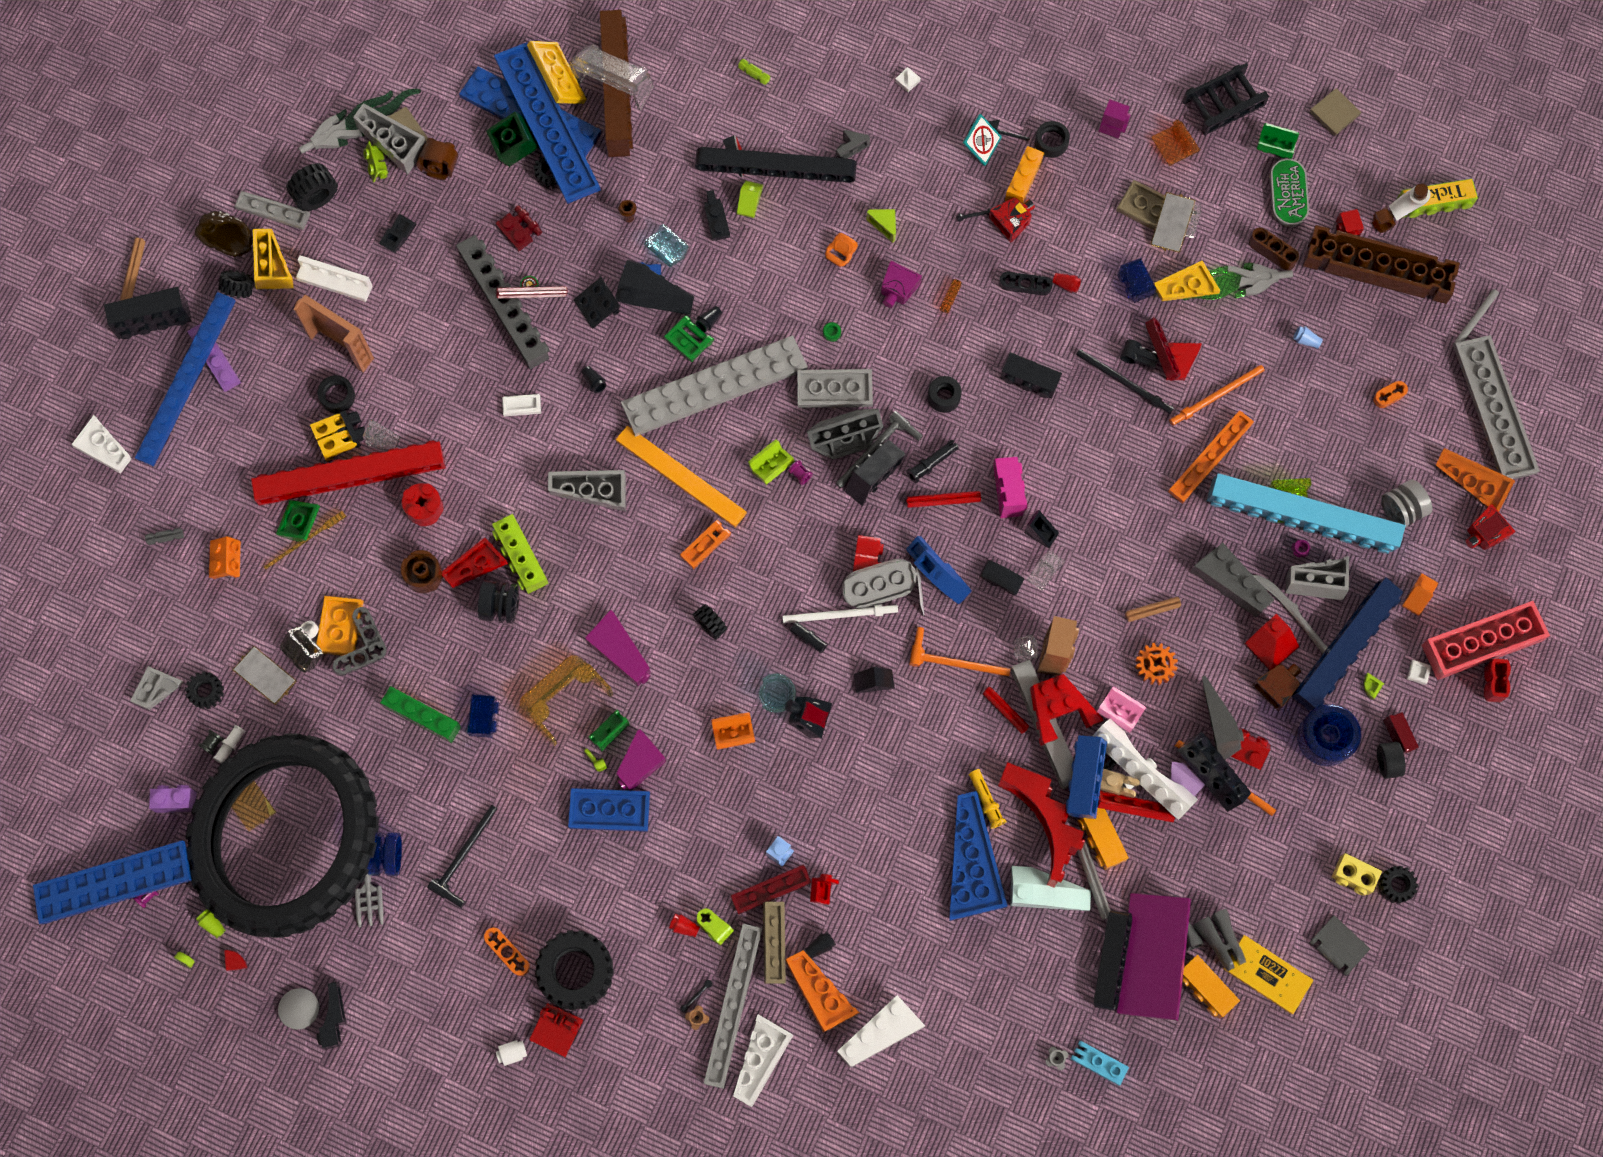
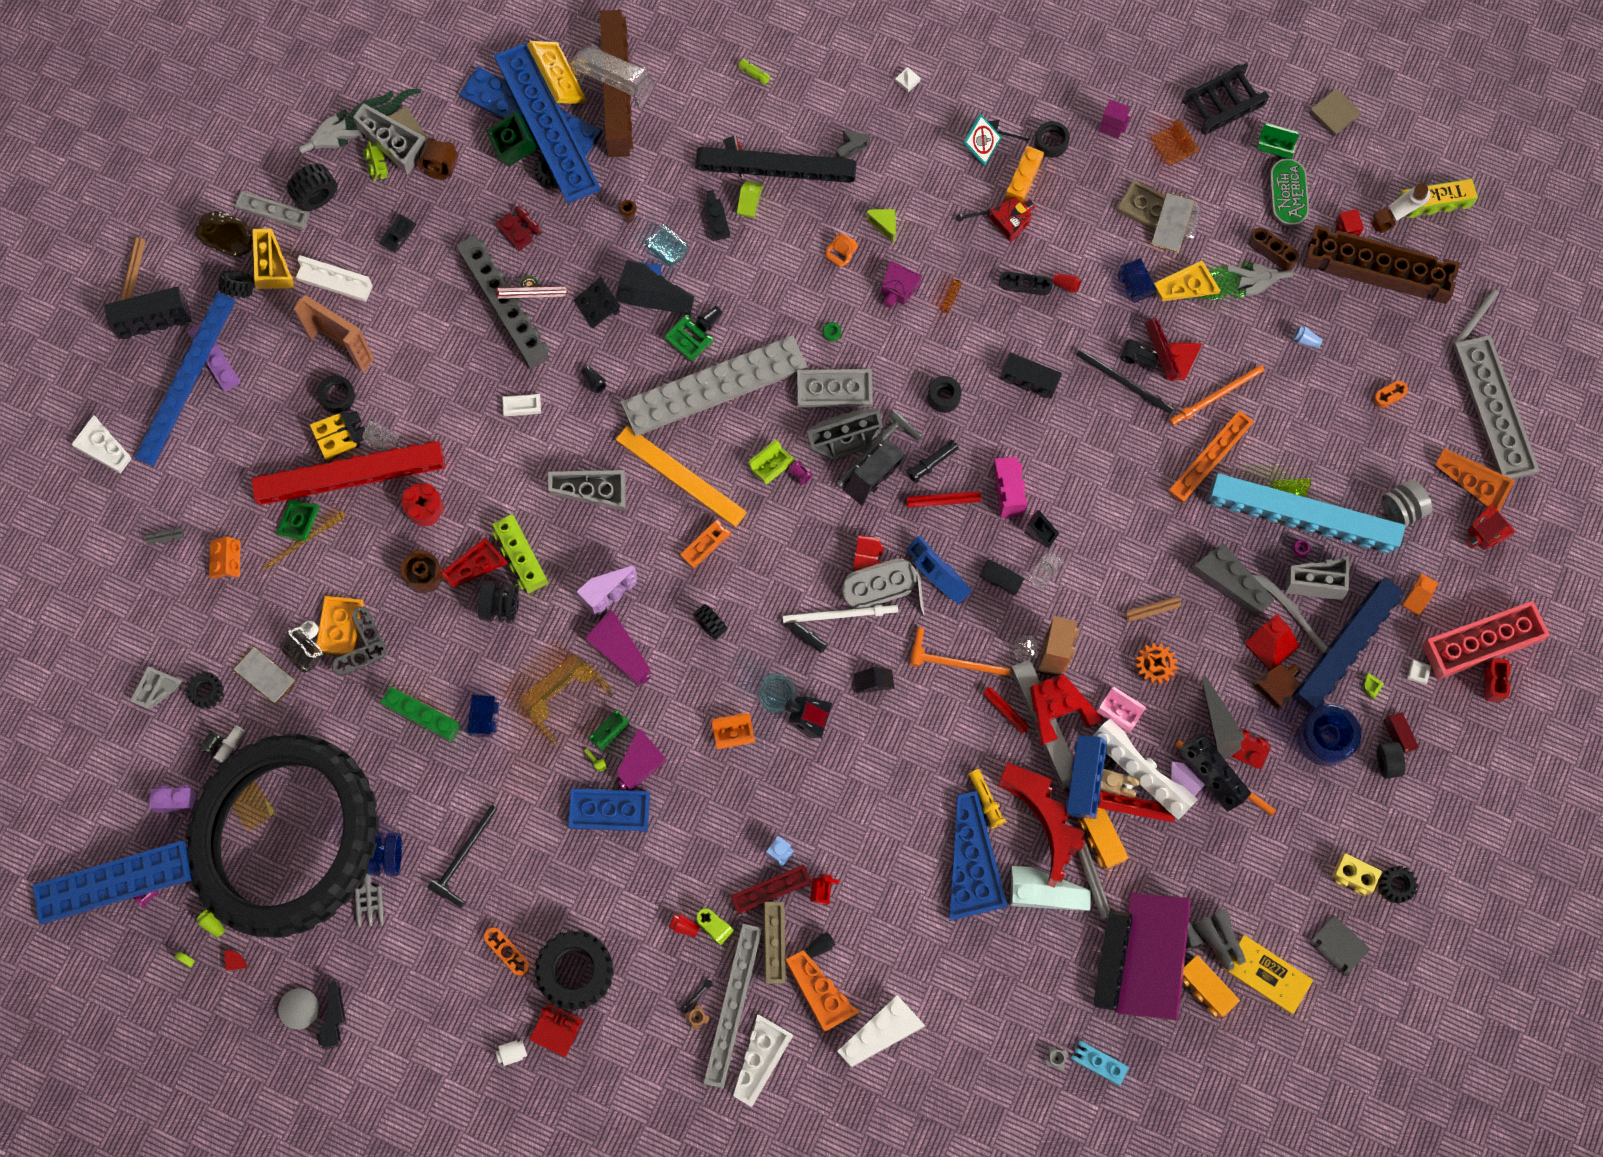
(605, 589): none -> lavender slope

